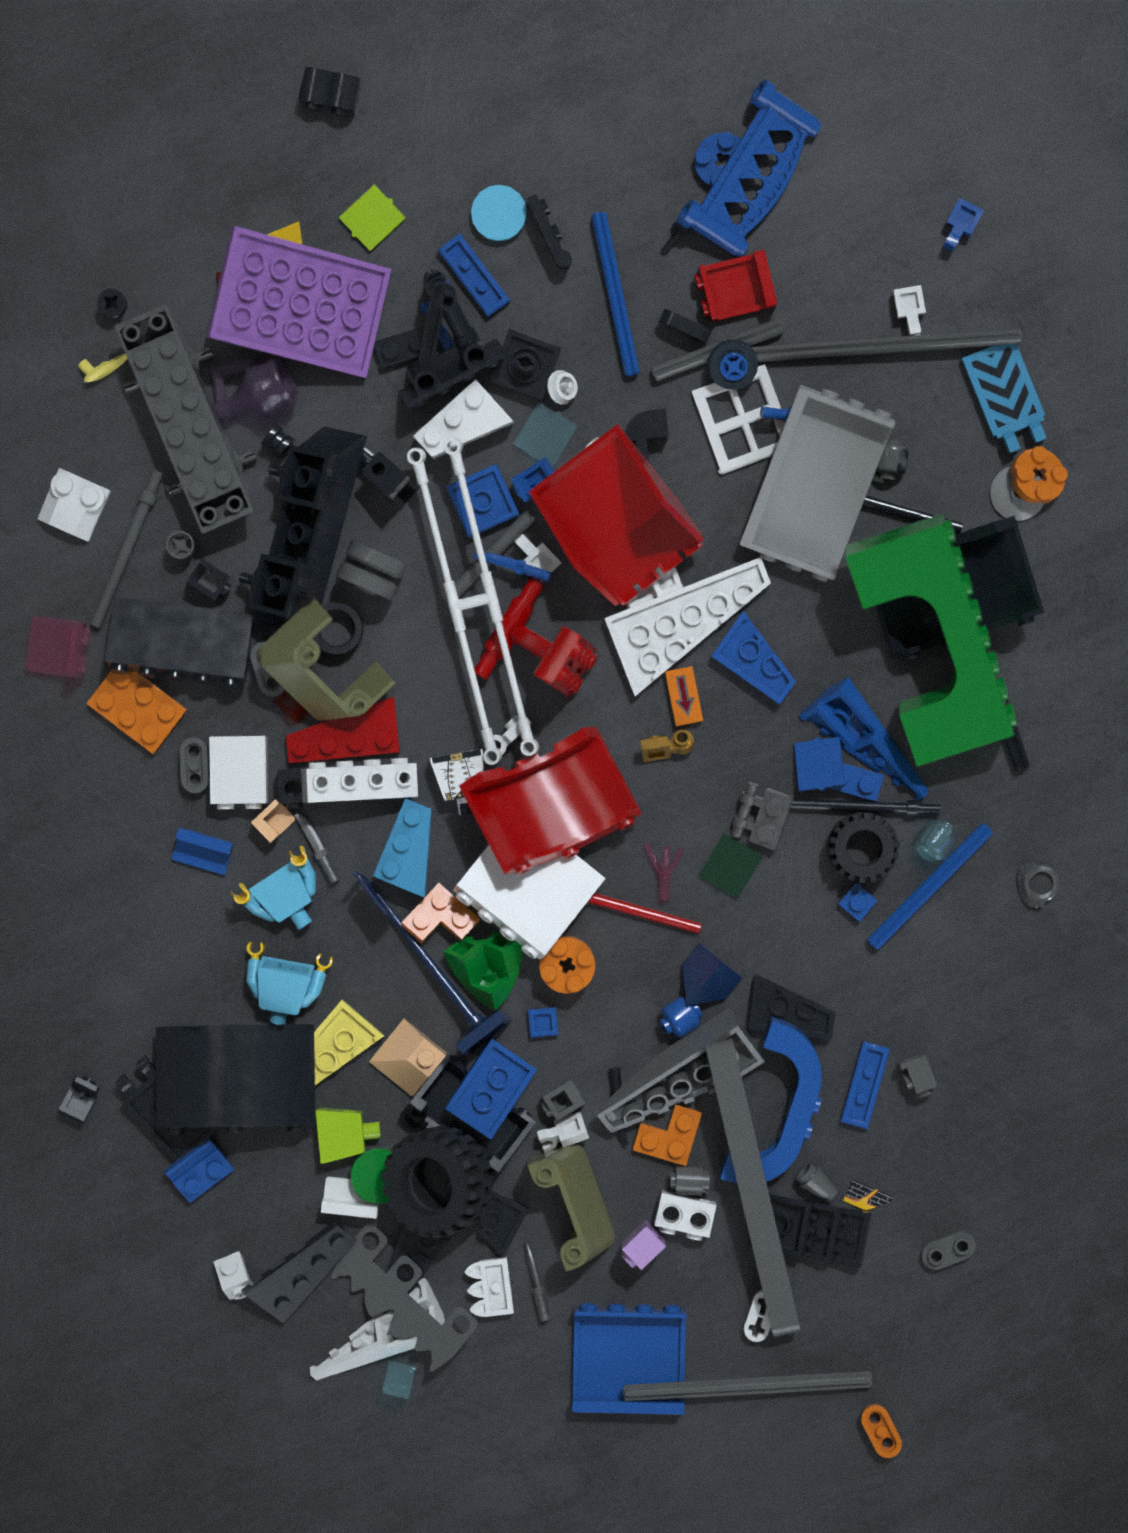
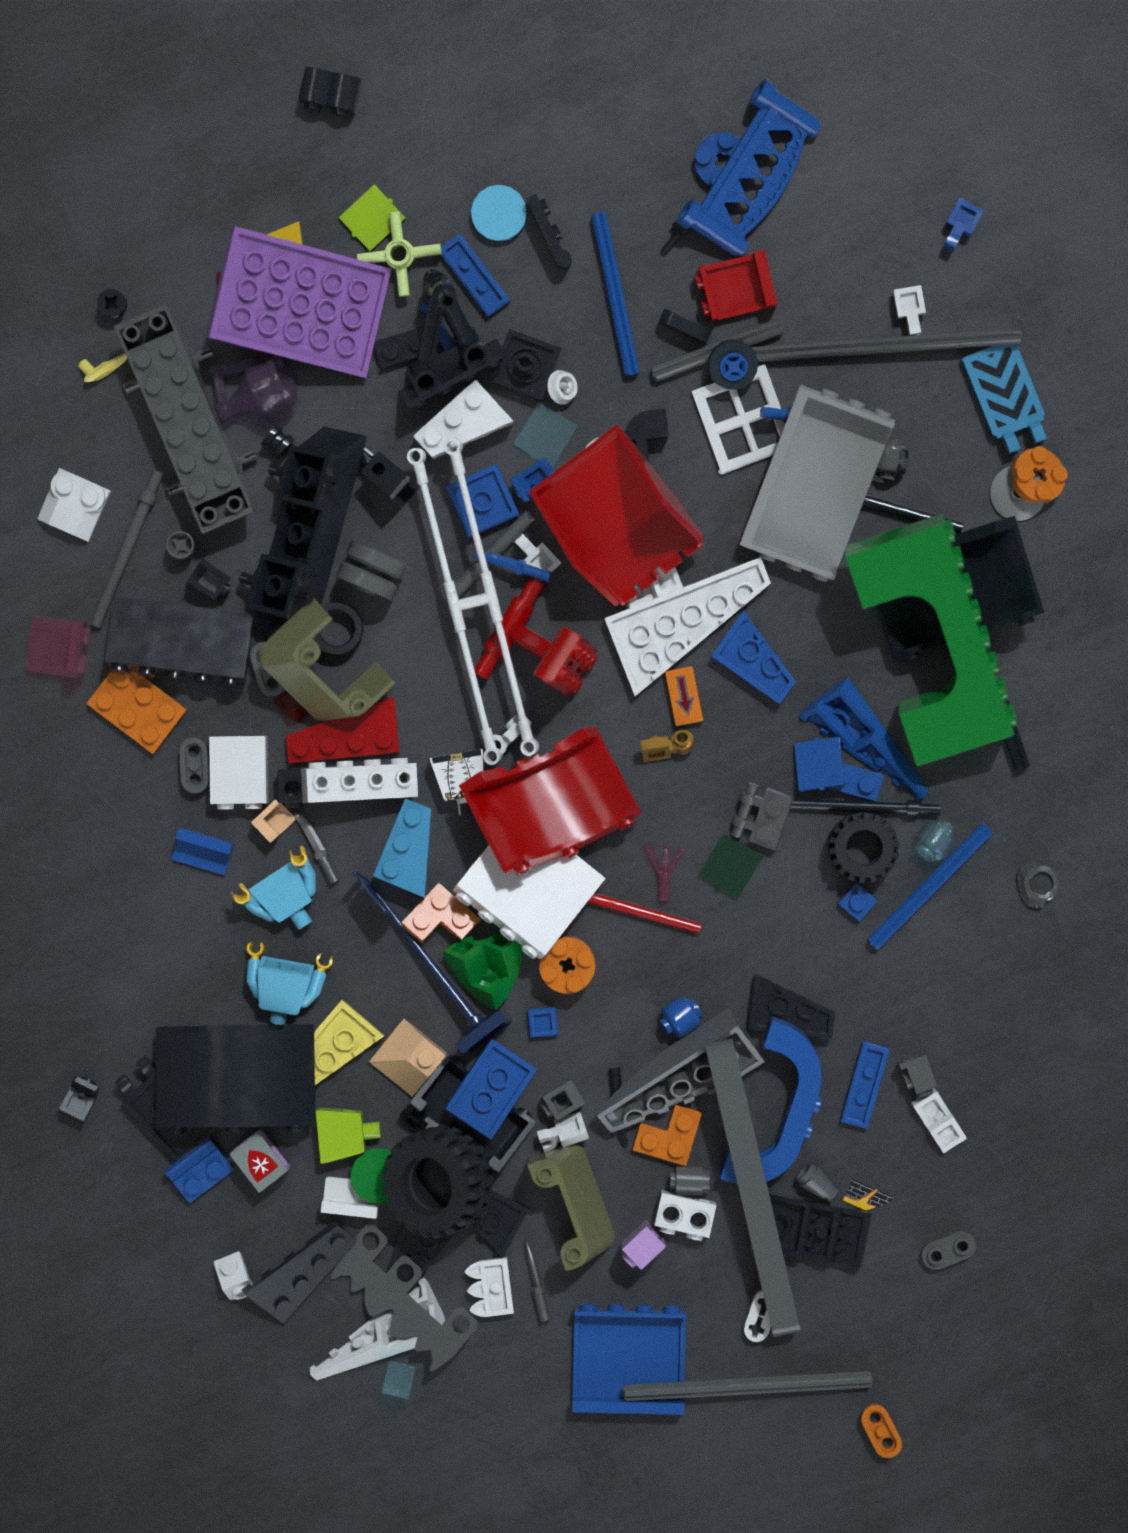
(260, 1160): none -> piece
(400, 266): none -> yellowish green bar
(707, 977): dark blue slope -> none
(939, 1121): none -> white slope

